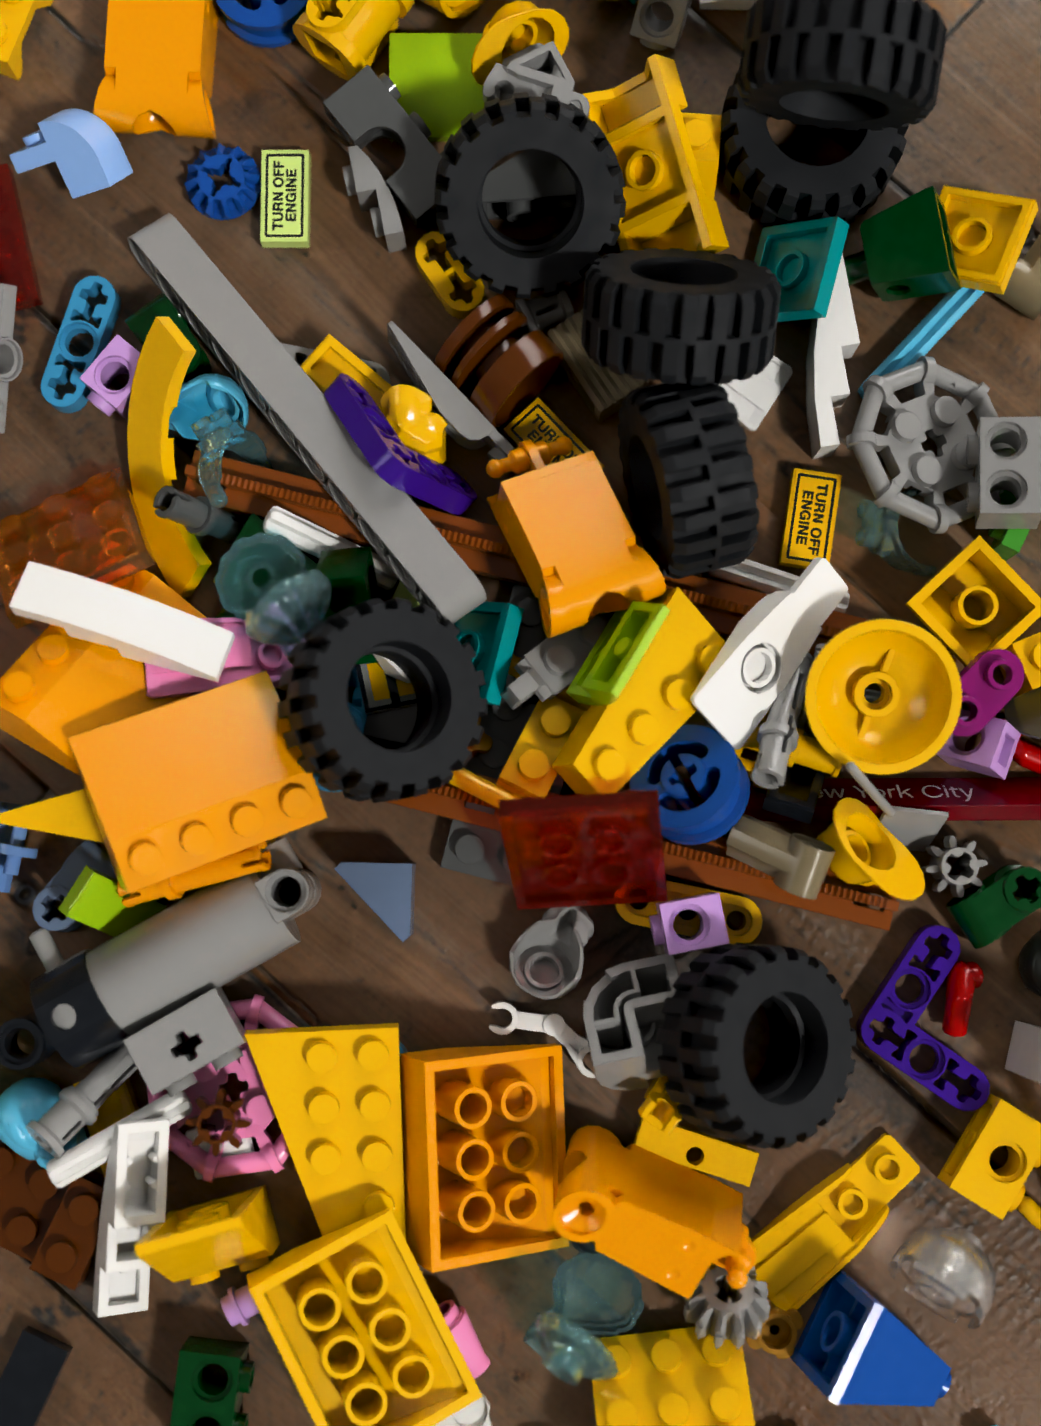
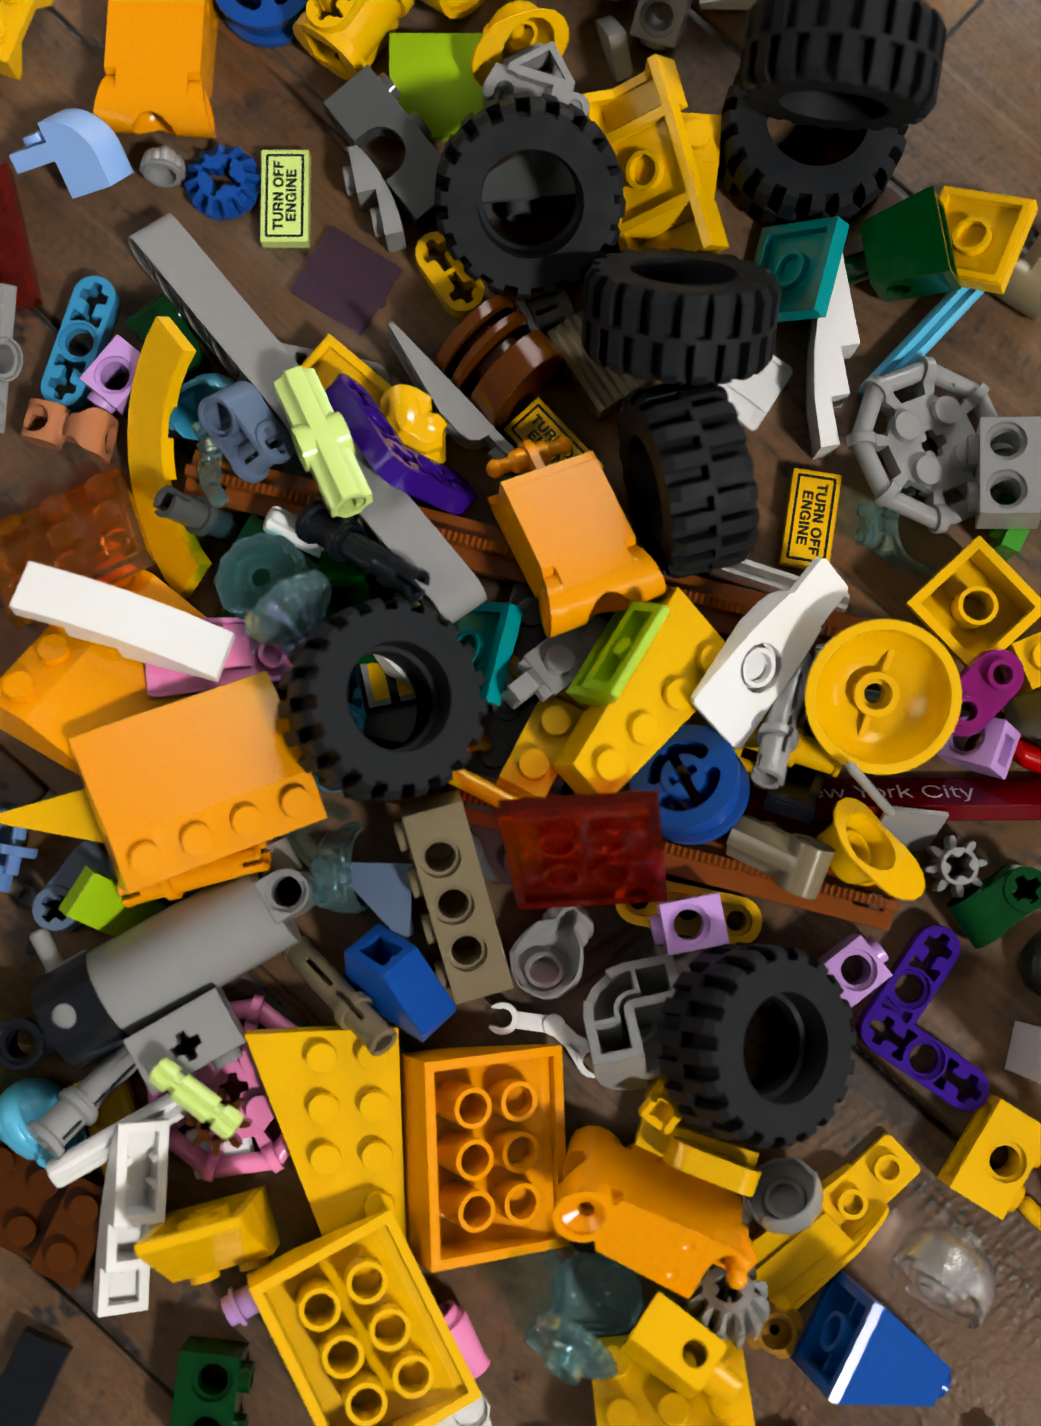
(53, 424): none -> nougat leg
(163, 167): none -> light grey piece
(195, 1098): none -> yellowish green axle
(245, 427): none -> sand blue piece
(322, 442): none -> yellowish green piece
(333, 871): none -> clear light blue helmet
(345, 542): none -> black pin
(346, 280): none -> clear purple piece
(371, 1030): none -> dark tan pin
(398, 982): none -> blue slope
(484, 966): none -> dark tan brick
(615, 47): none -> light grey tile
(658, 1346): none -> yellow torso
(711, 1166): none -> yellow beam
(786, 1196): none -> light grey hair
(873, 962): none -> lavender brick
(959, 996): red arm -> none

